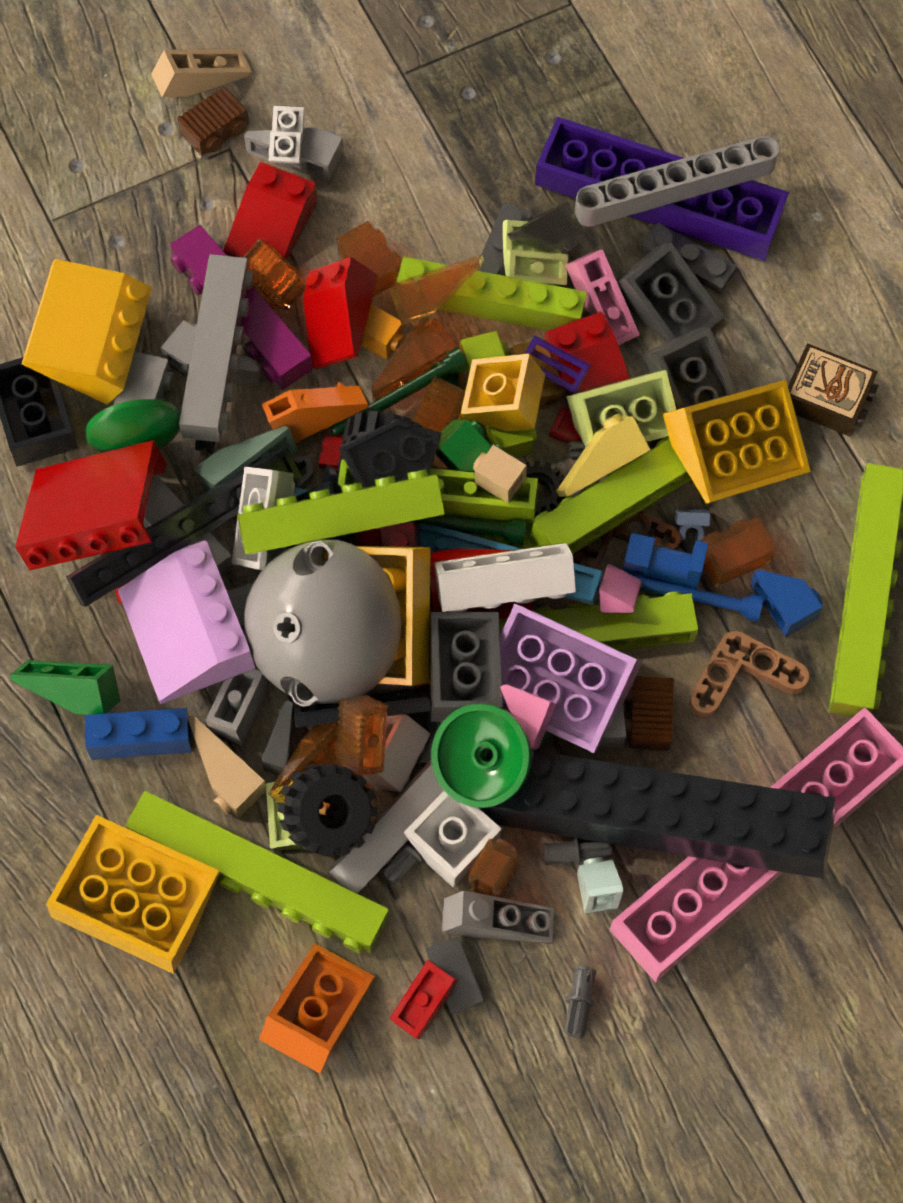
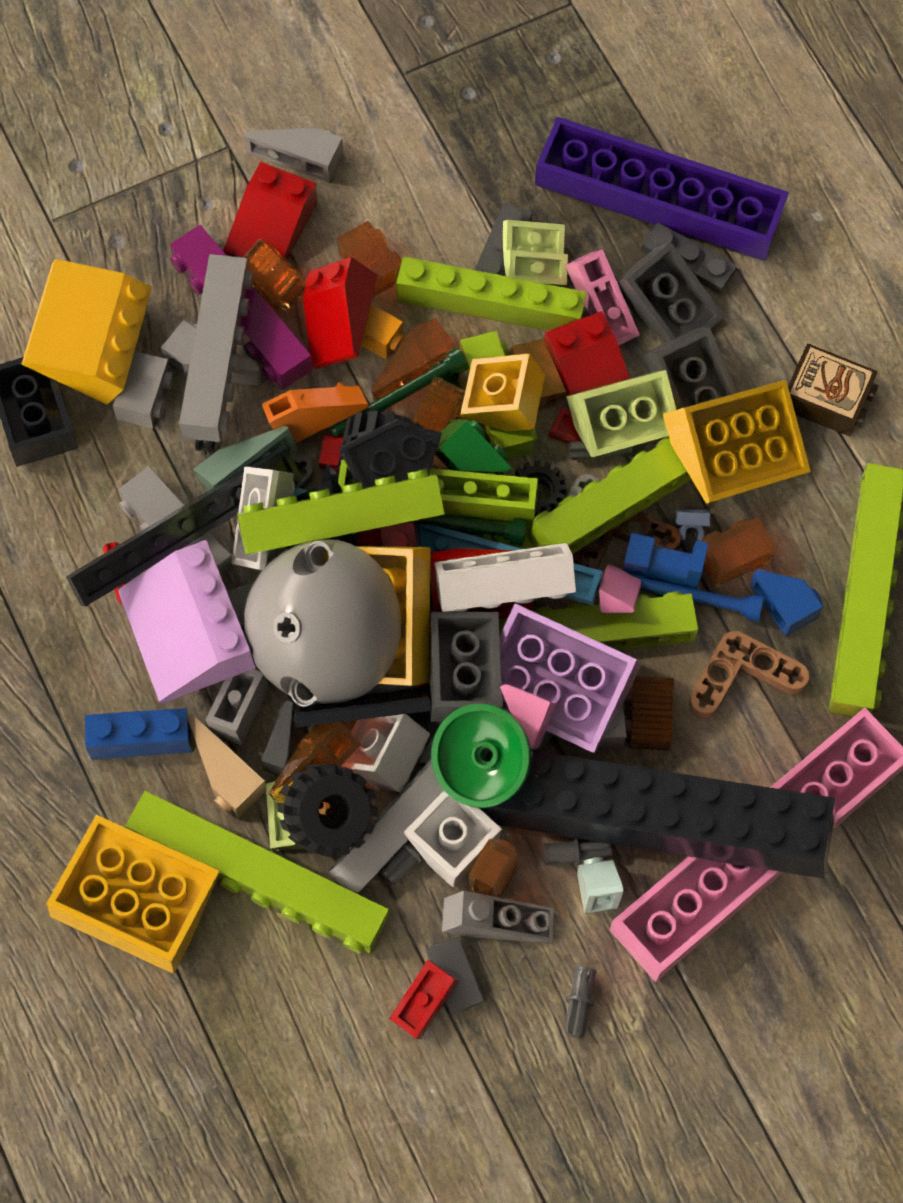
(74, 686): green slope -> none
(88, 506): red panel -> none
(133, 424): green dish -> none
(198, 70): tan slope -> none
(213, 121): reddish brown brick -> none
(286, 135): white slope -> none
(316, 1008): orange slope -> none
(361, 734): clear orange brick -> none
(426, 293): clear orange slope -> none
(499, 473): tan brick -> none
(551, 230): clear smoke slope -> none
(579, 376): dark purple tile -> none
(607, 451): light yellow slope -> none
(665, 191): light grey beam -> none

